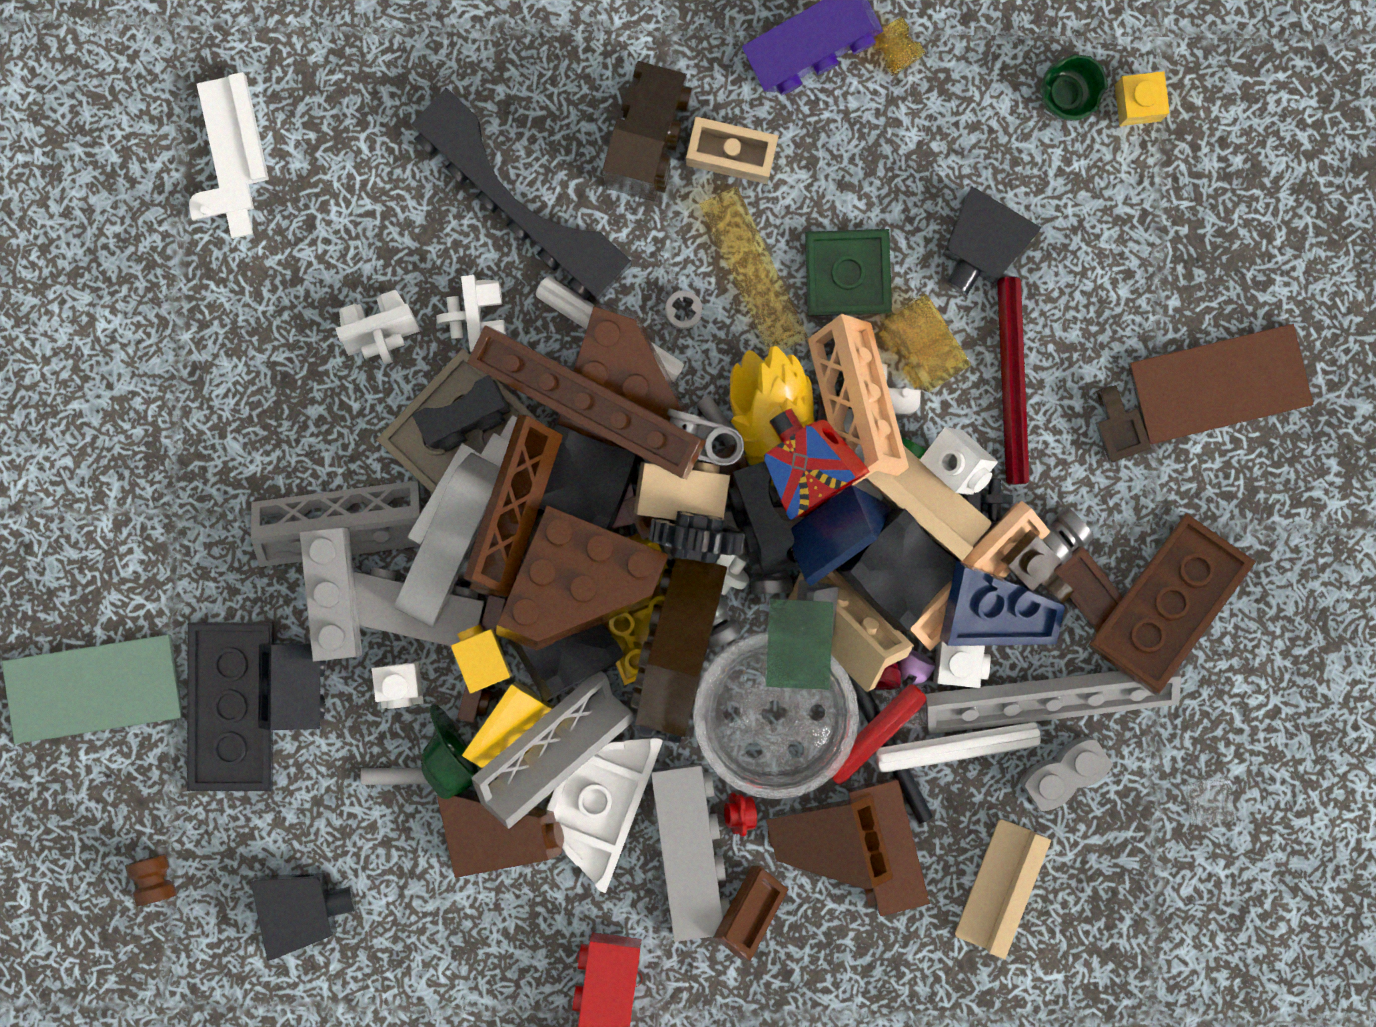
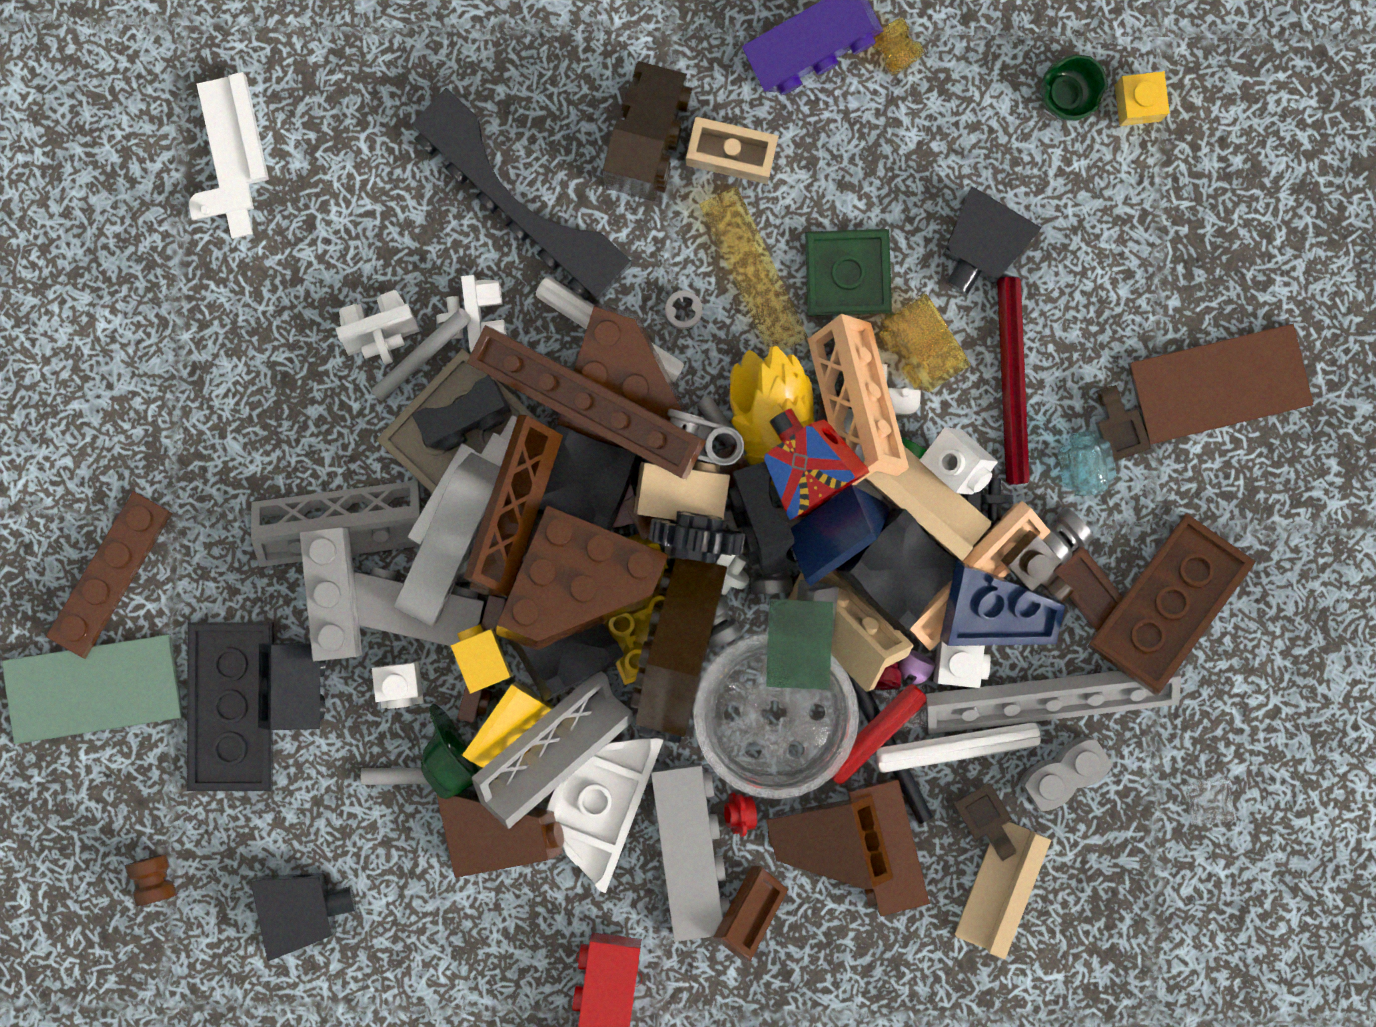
(109, 575): none -> reddish brown plate
(421, 354): none -> light grey bar
(985, 816): none -> dark brown plate
(1086, 464): none -> clear light blue head

